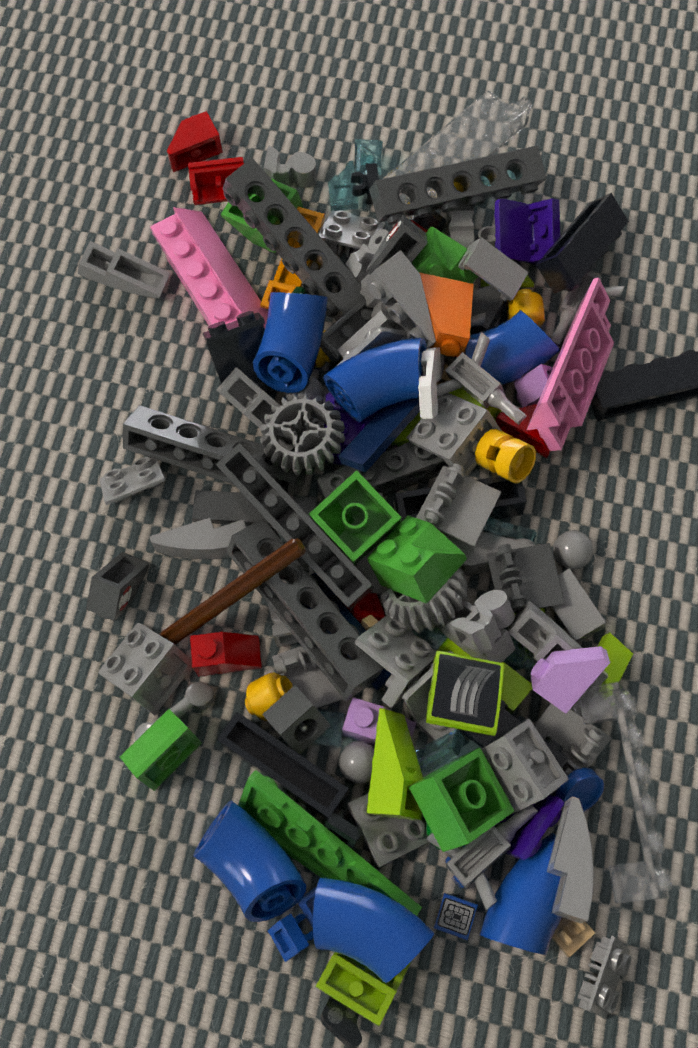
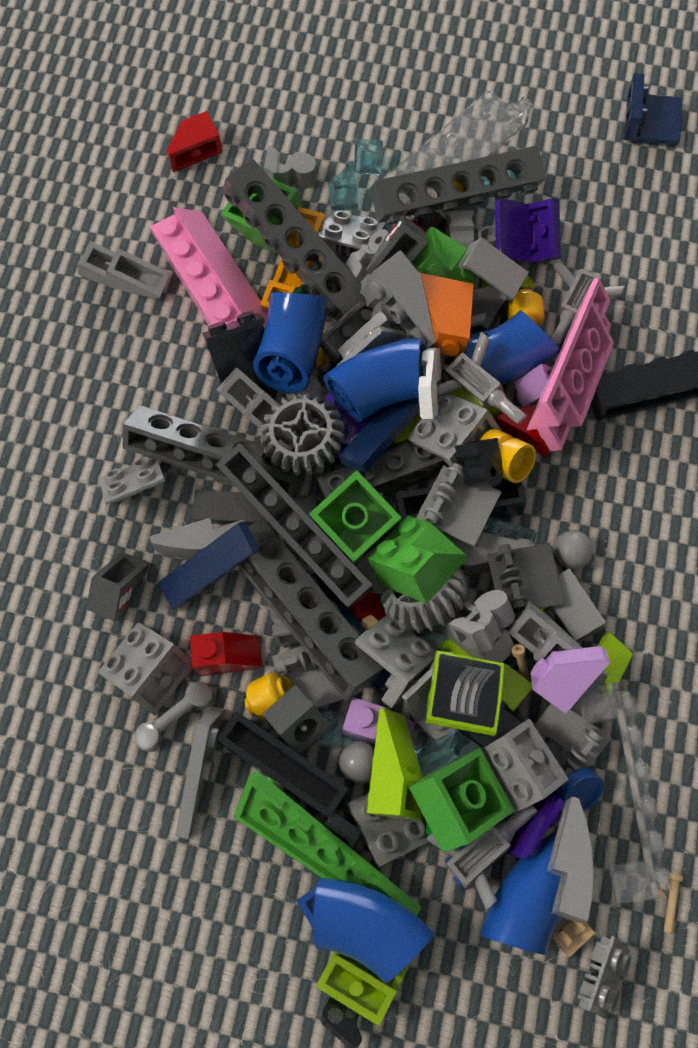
(160, 750): bright green slope -> none
(199, 768): none -> light grey wing
(209, 178): red hinge -> none
(209, 565): none -> dark blue tile
(234, 591): reddish brown axle -> none
(250, 864): blue brick -> none
(289, 936): blue tile -> none
(365, 180): black tile -> none
(455, 916): tile -> none
(481, 462): none -> black leg
(519, 651): none -> tan piece
(582, 244): black brick -> none
(651, 116): none -> dark blue bracket
(672, 902): none -> tan piece

